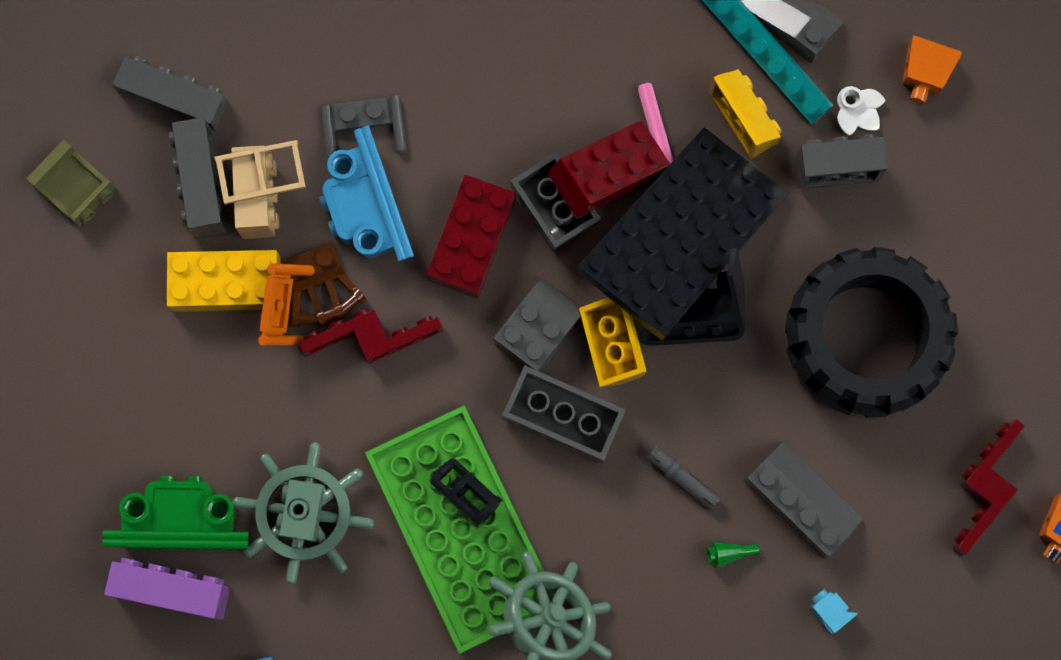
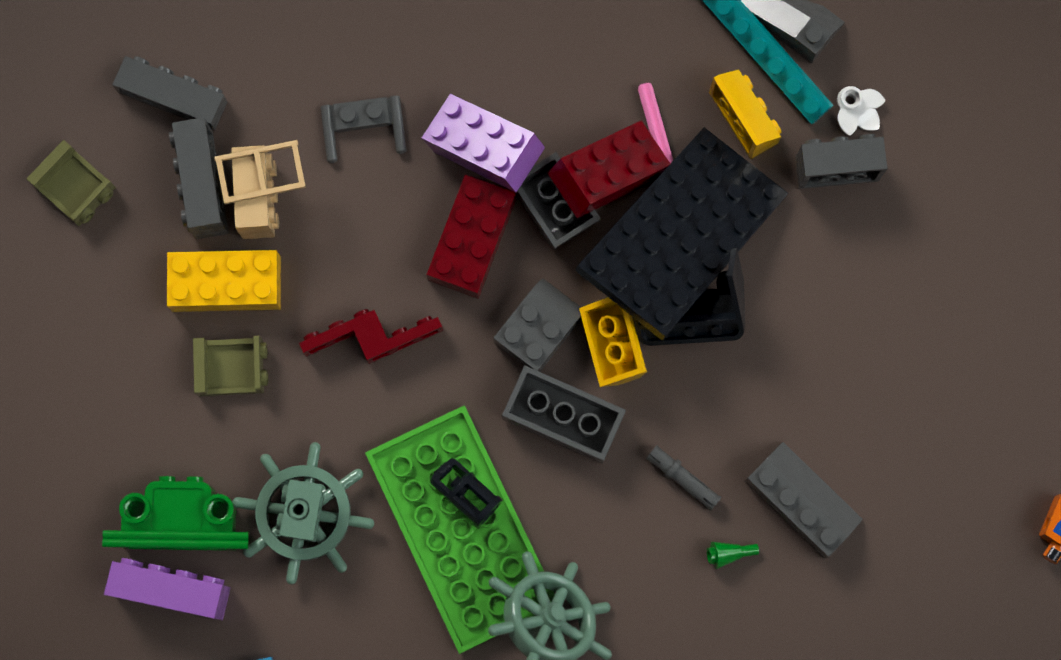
(229, 366): none -> olive panel
(277, 304): orange plate -> none
(327, 269): reddish brown plate -> none
(363, 201): dark azure brick -> none
(483, 142): none -> brick
(831, 610): medium azure window -> none
(914, 289): black tyre -> none
(928, 67): orange torso -> none
(987, 487): dark red bracket -> none

